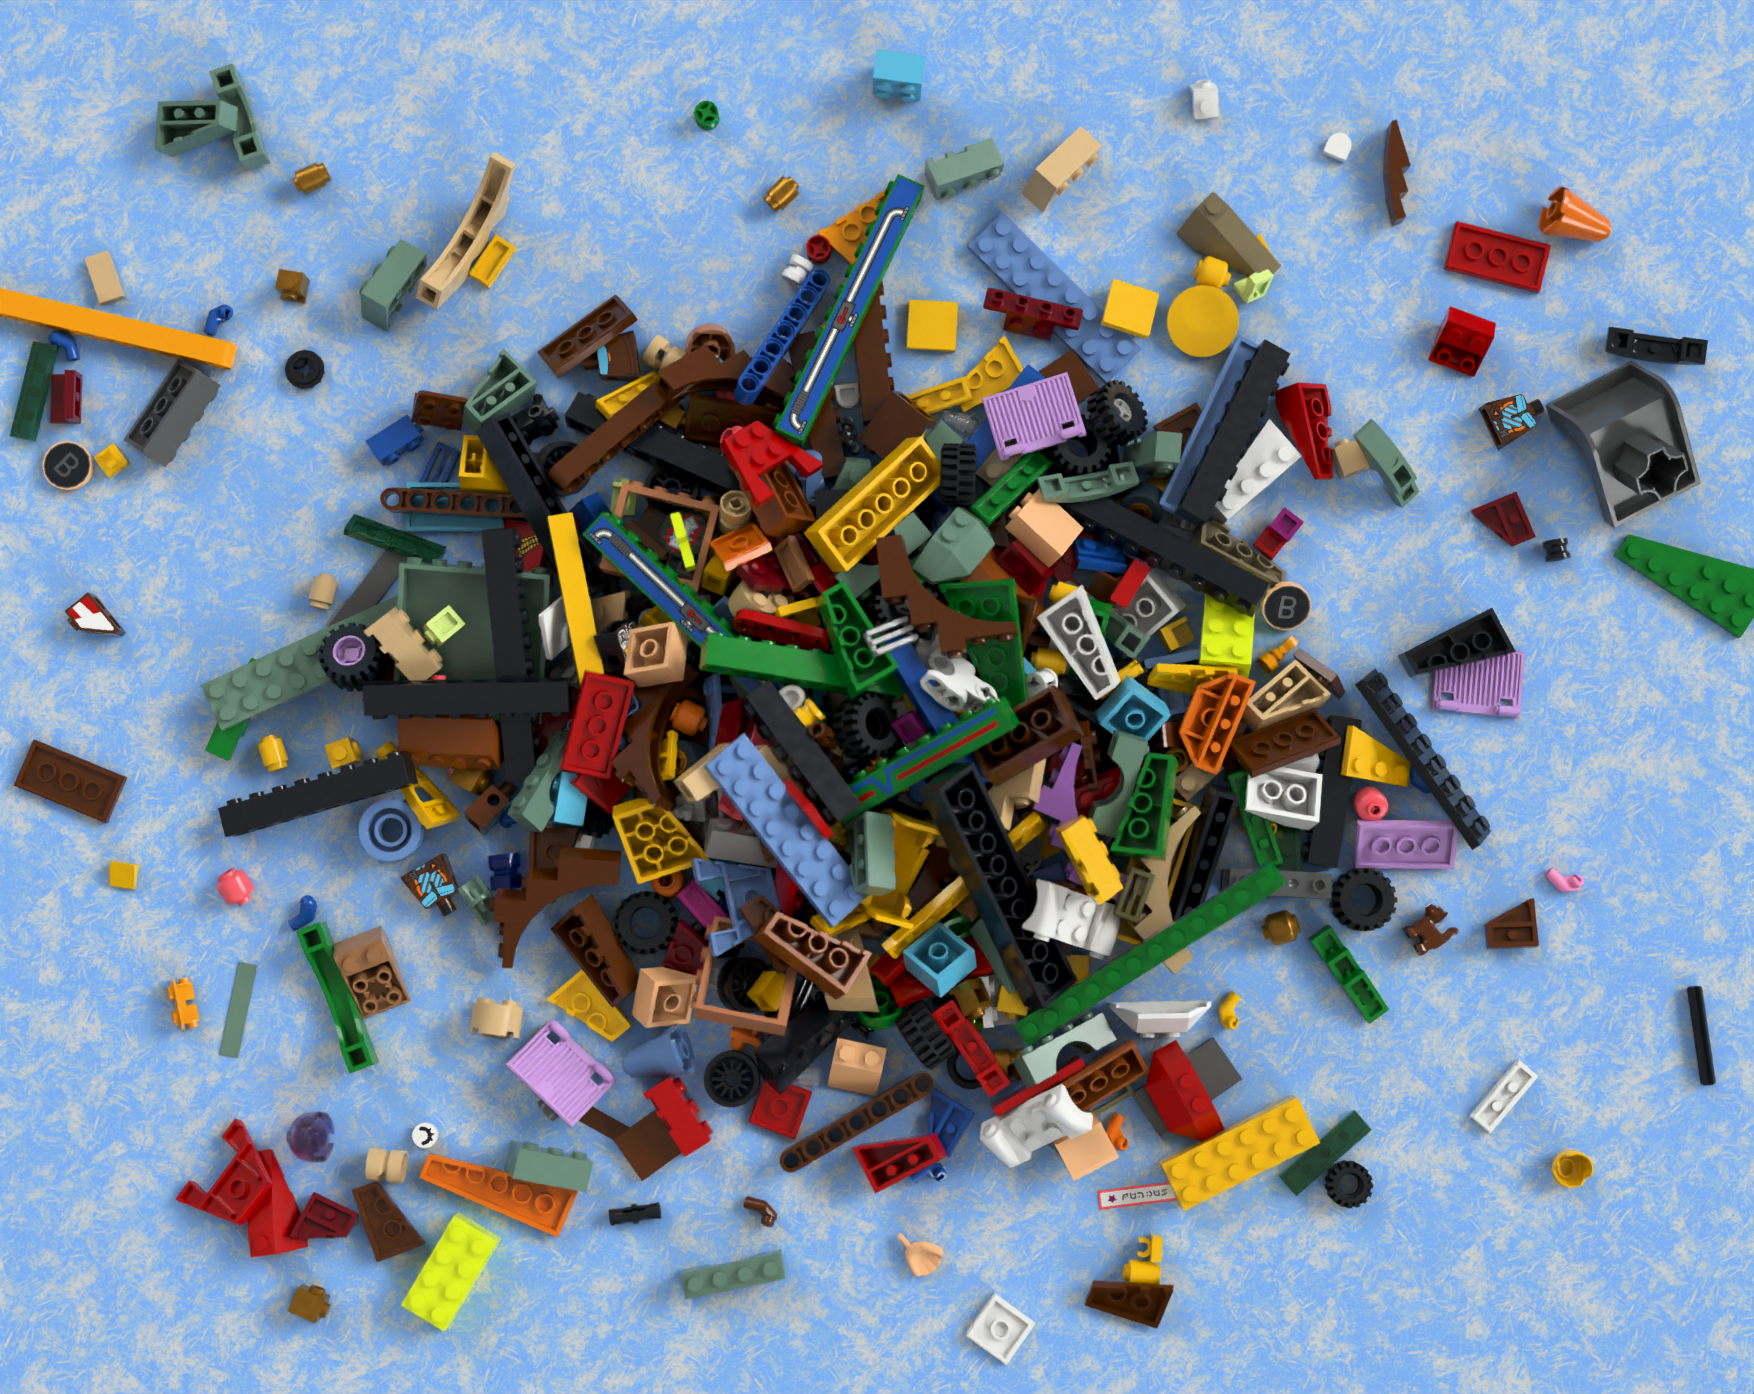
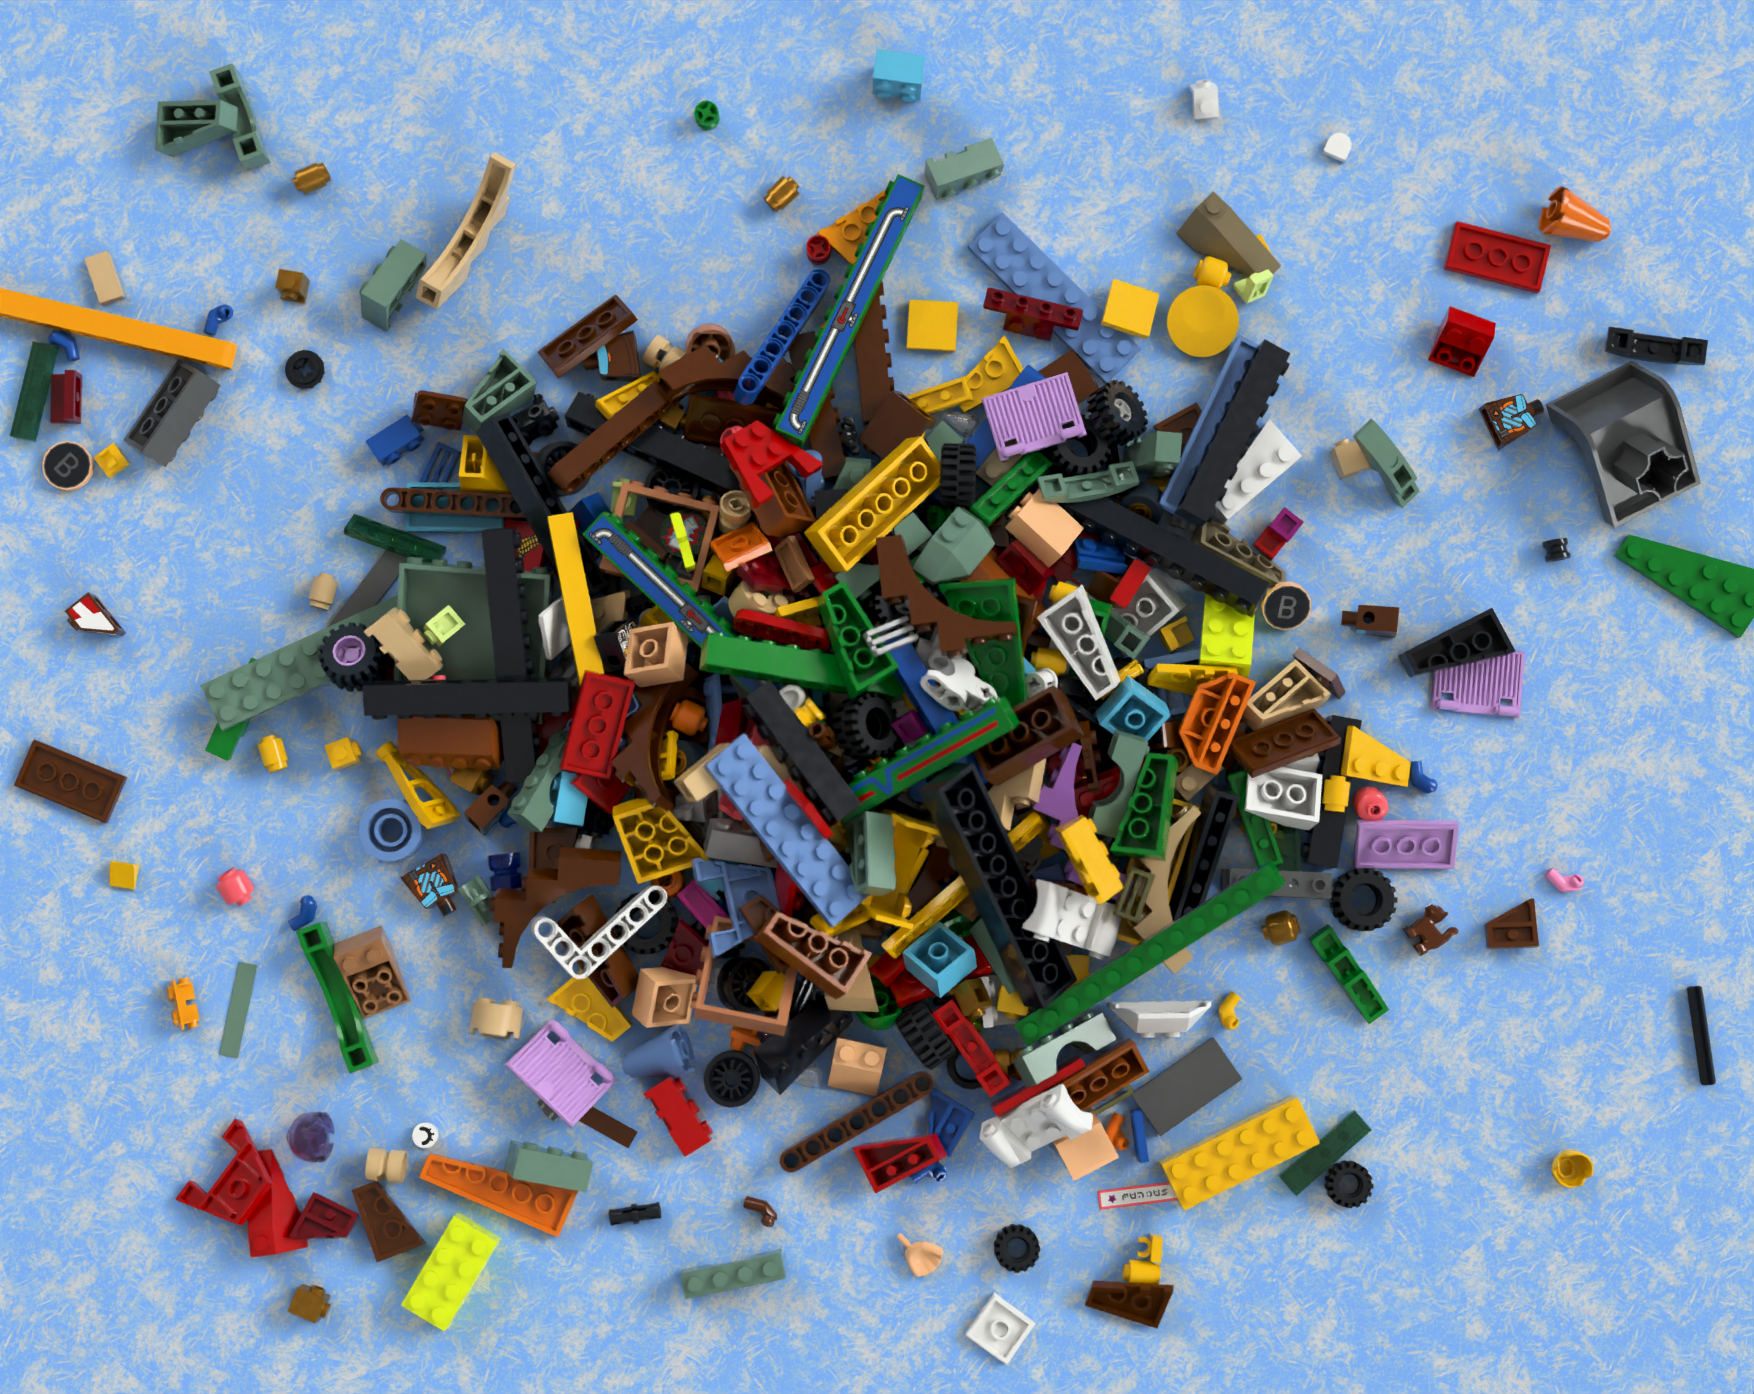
(318, 795): black brick -> none
(492, 261): yellow tile -> none
(602, 935): none -> white beam
(647, 1145): reddish brown tile -> none
(780, 1112): red tile -> none
(797, 270): white wheel -> none
(847, 395): white tile -> none
(861, 1029): black bush -> none
(938, 515): none -> green wheel
(1016, 1232): none -> black tyre
(1062, 168): tan wedge -> none
(1139, 1135): none -> blue tile
(1181, 1095): red wedge -> none
(1269, 661): light orange piece -> none
(1305, 414): red wedge -> none
(1336, 794): none -> yellow brick
(1384, 620): none -> reddish brown torso
(1394, 165): reddish brown slope -> none
(1423, 758): black plate -> none
(1503, 1096): white tile -> none
(1506, 519): dark red wing -> none

